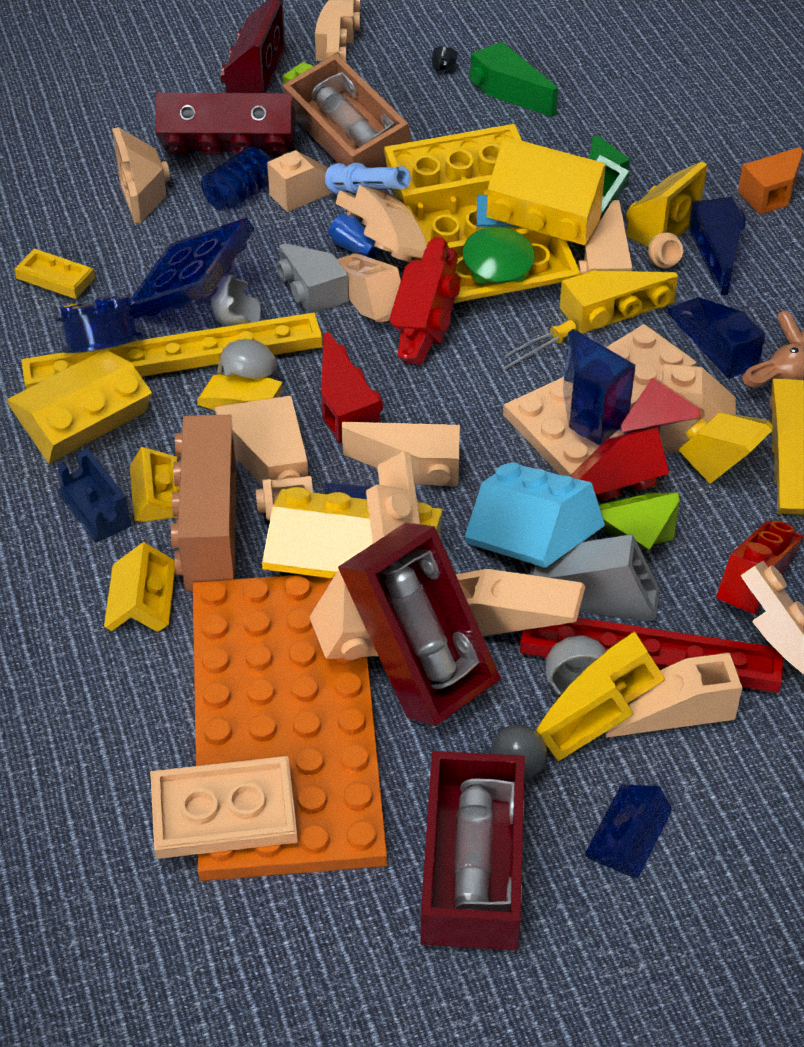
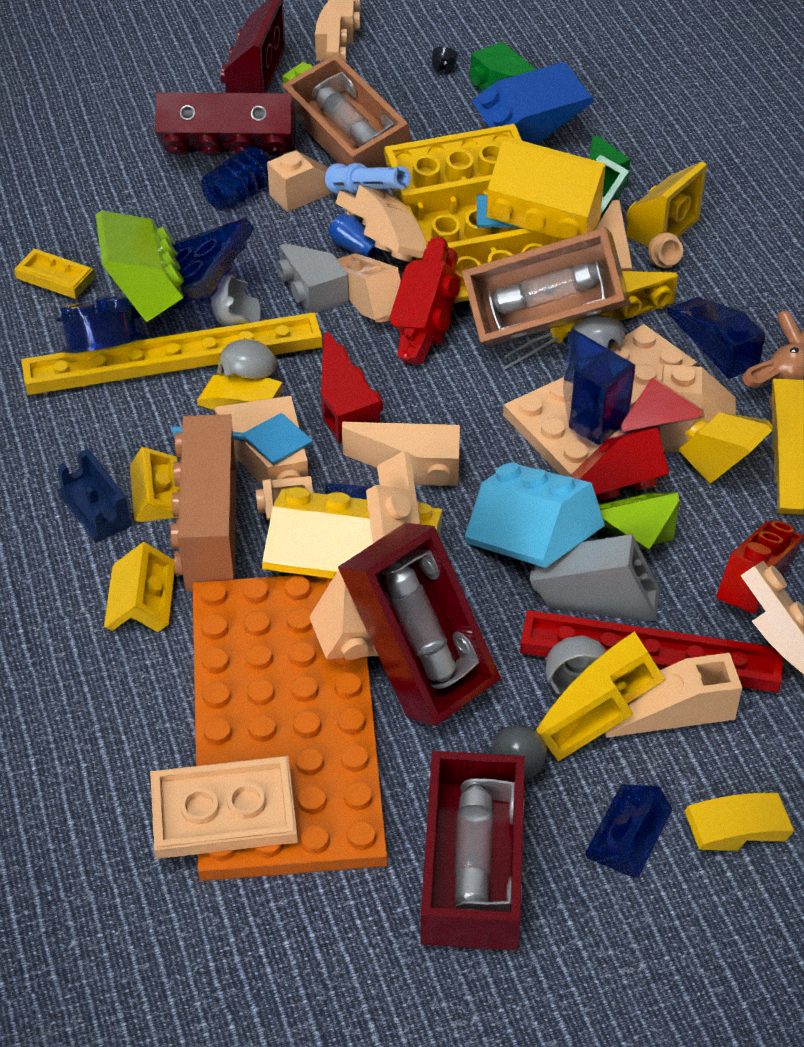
(81, 403): yellow slope -> none
(140, 174): light nougat slope -> none
(140, 261): none -> lime slope
(273, 438): none -> dark azure piece
(498, 255): green dish -> none
(519, 601): light nougat slope -> none
(534, 101): none -> blue slope
(546, 287): none -> nougat piece
(601, 329): none -> light grey hair
(717, 232): clear blue slope -> none
(734, 819): none -> yellow slope
(770, 180): orange slope -> none

